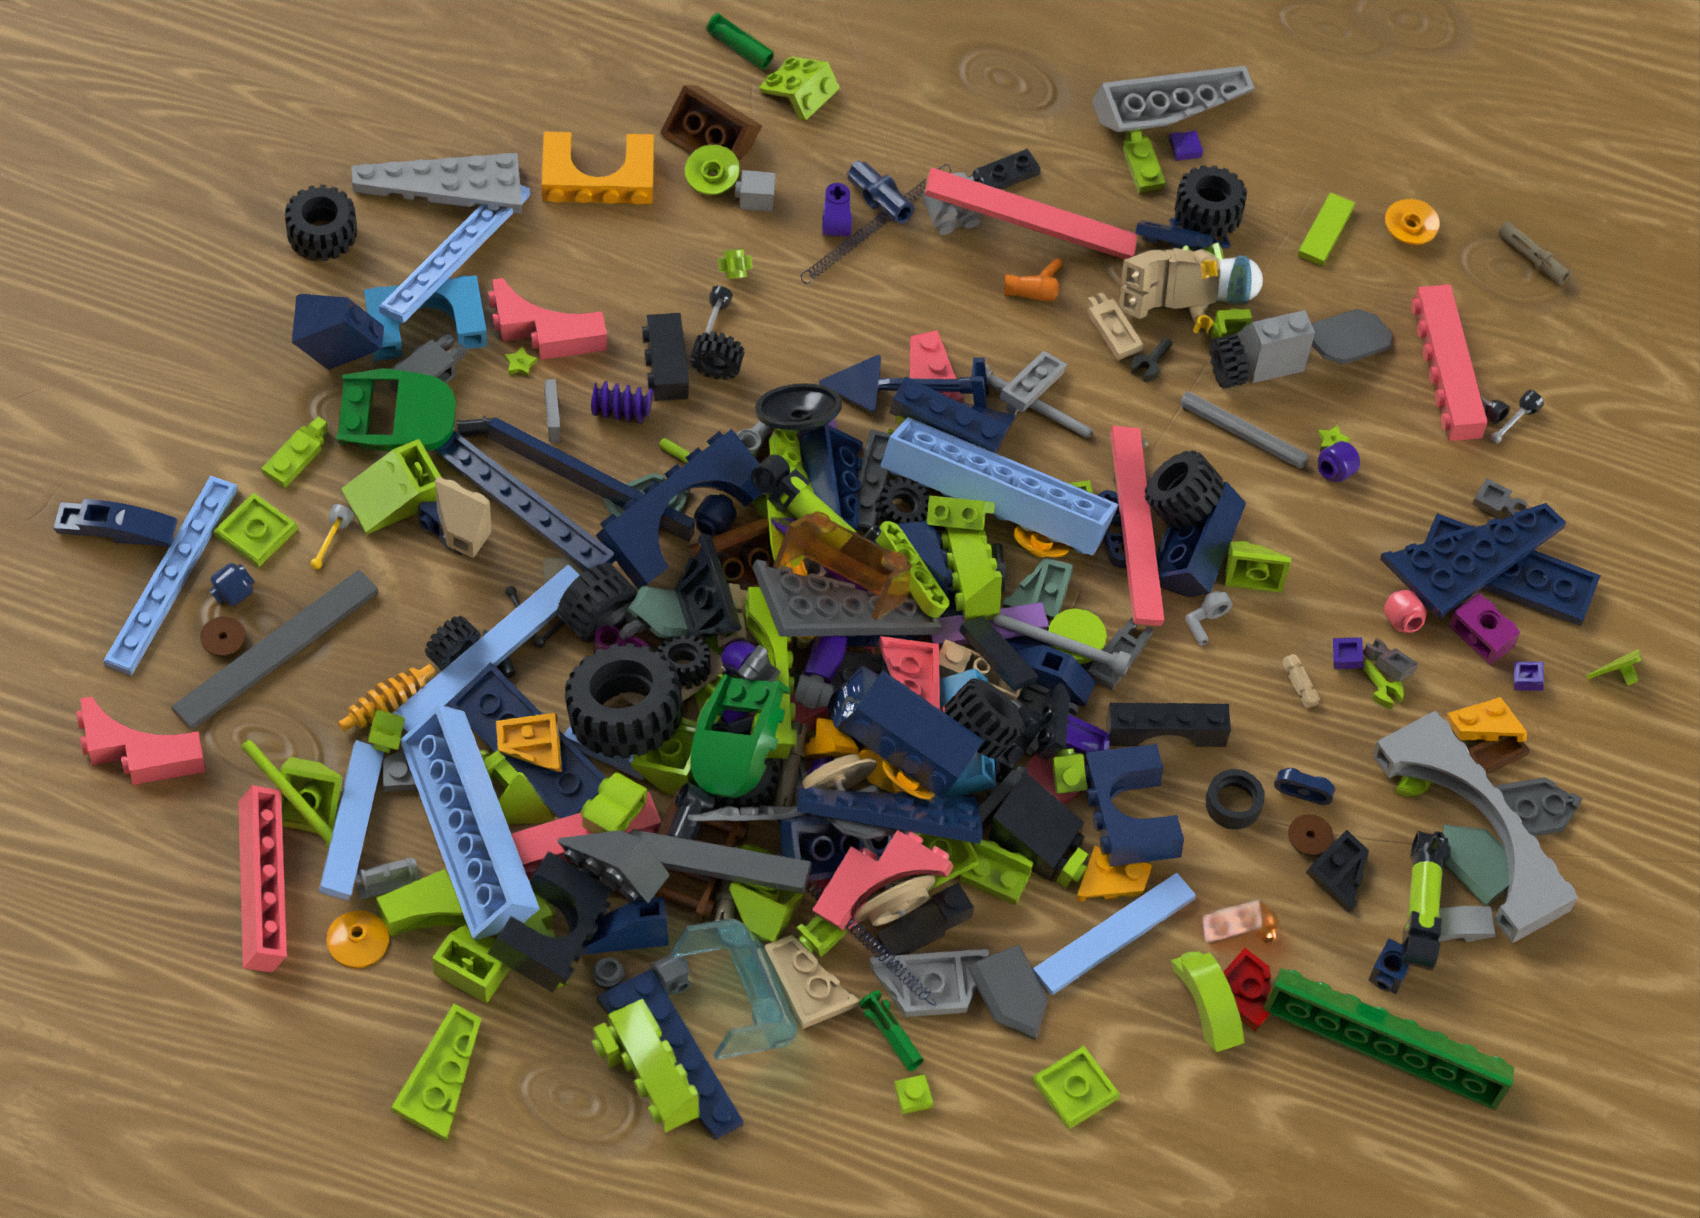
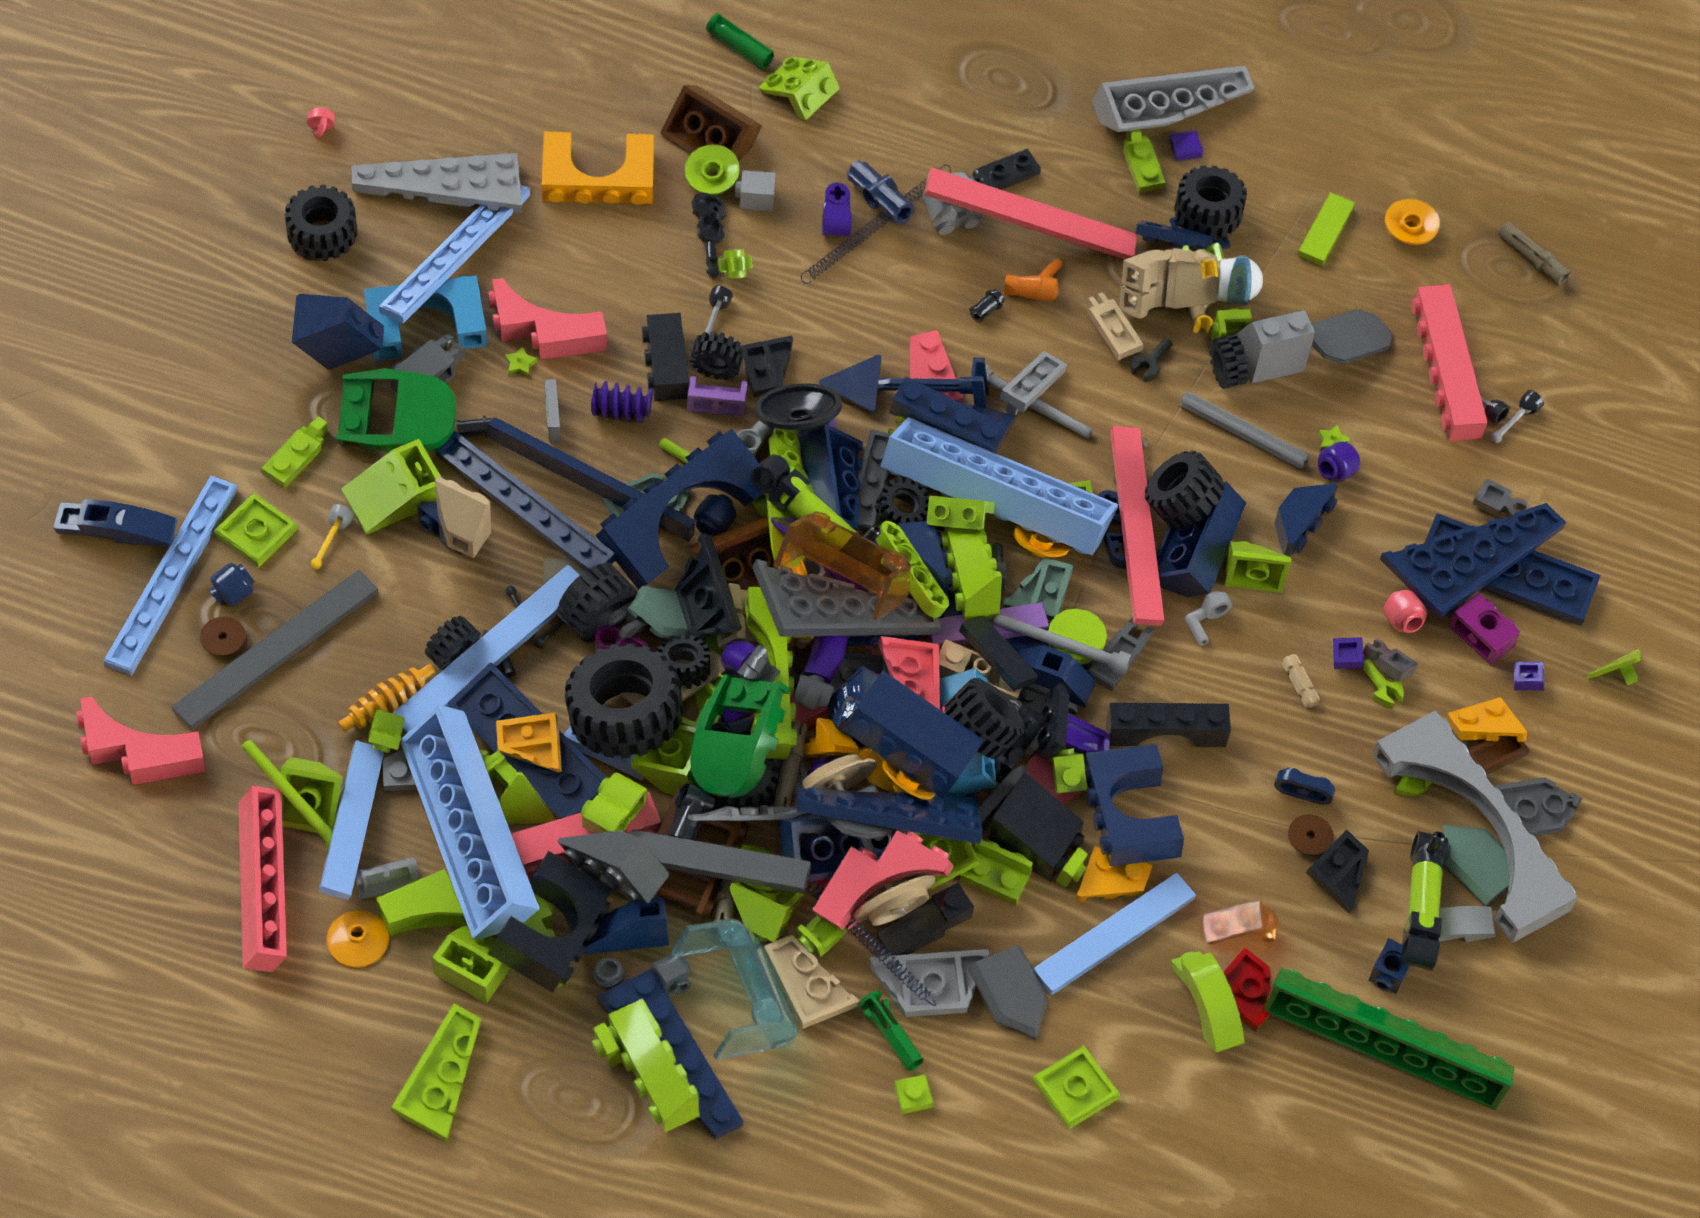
(320, 120): none -> coral tile
(709, 211): none -> black piece
(716, 399): none -> medium lavender hinge
(767, 364): none -> black wing
(992, 300): none -> black pin
(1240, 779): black tyre -> none
(1302, 514): none -> dark blue slope

